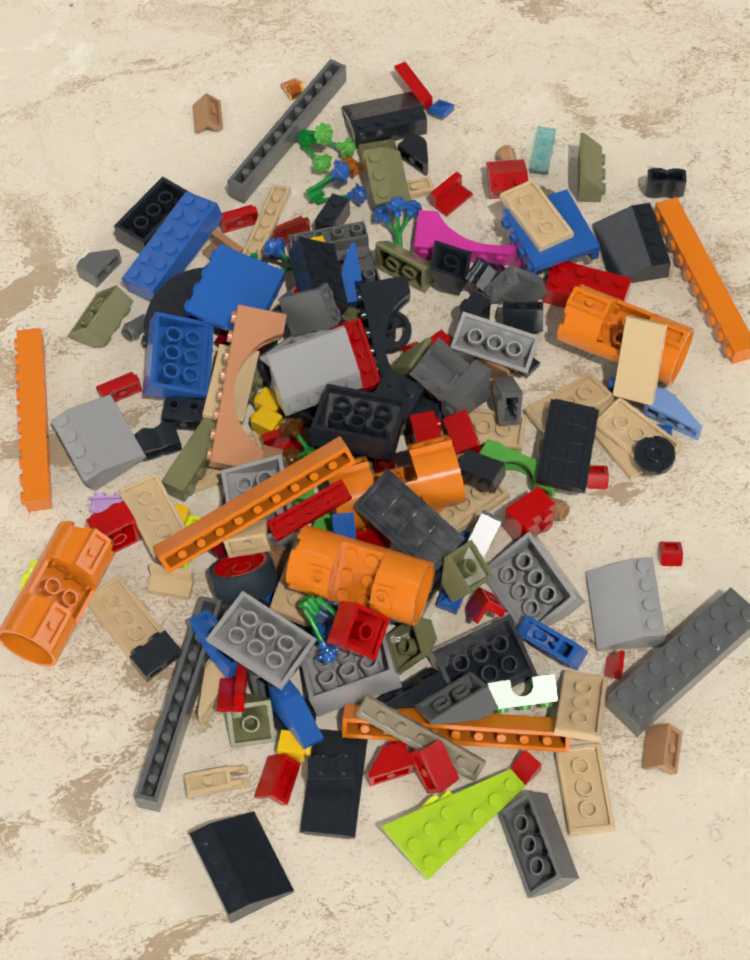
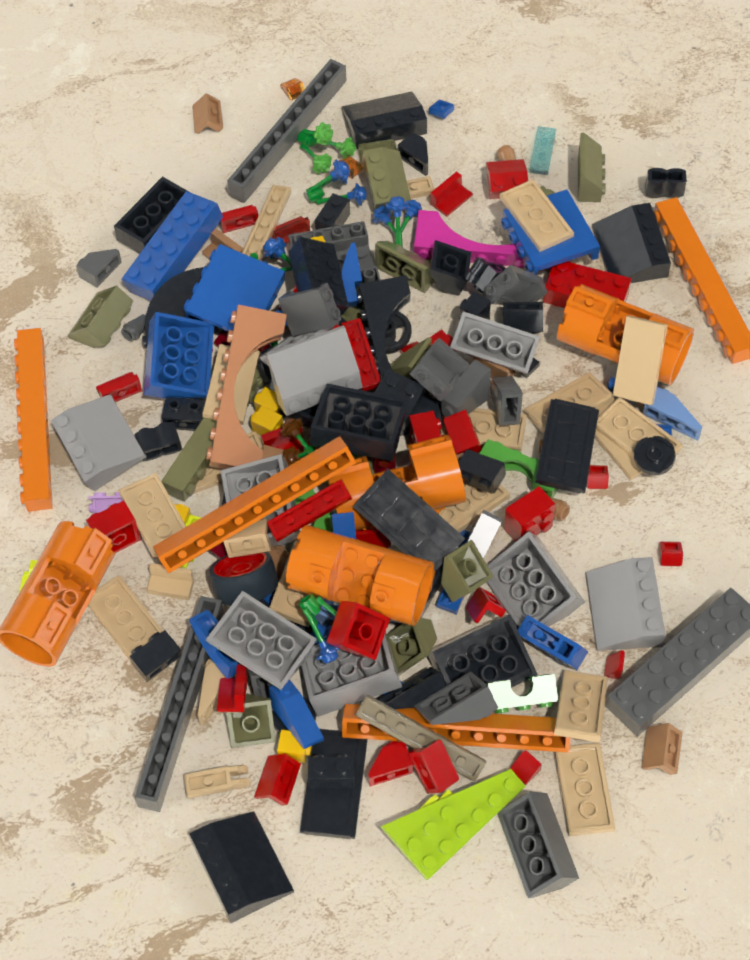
(414, 84): red slope -> none

